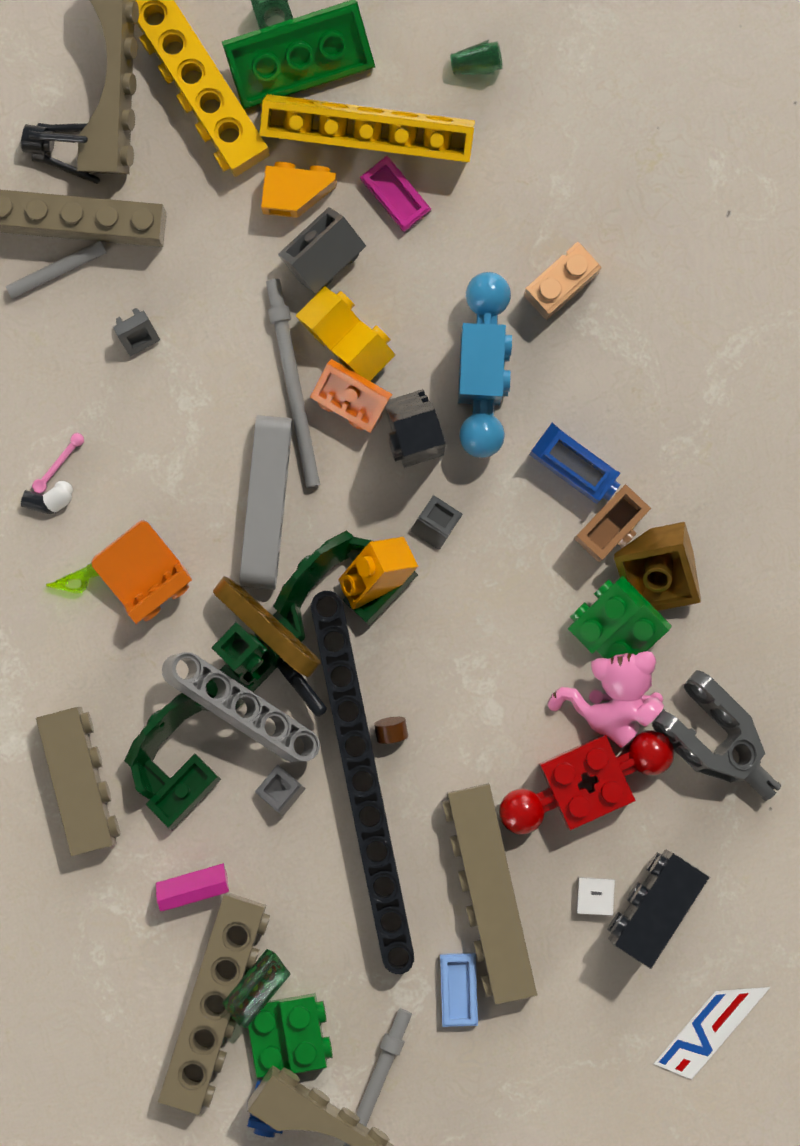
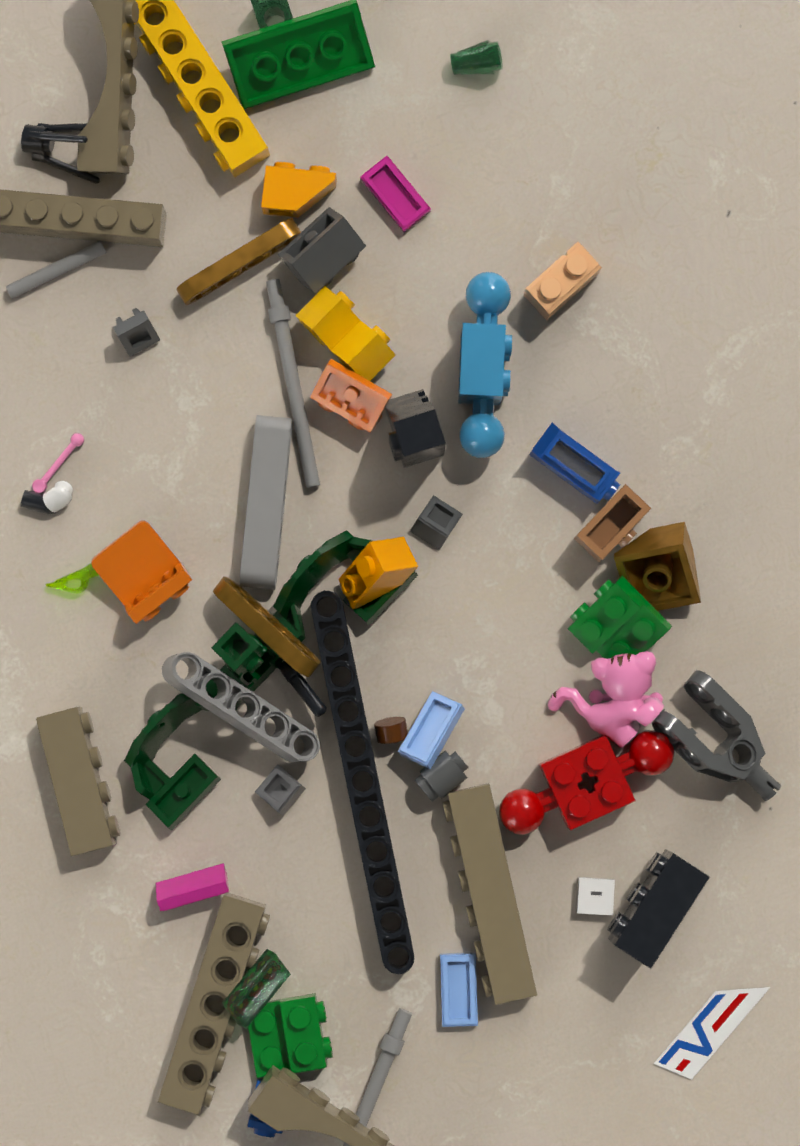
(238, 261): none -> pearl gold beam
(367, 128): yellow brick -> none
(431, 730): none -> light blue tile
(443, 776): none -> dark grey brick

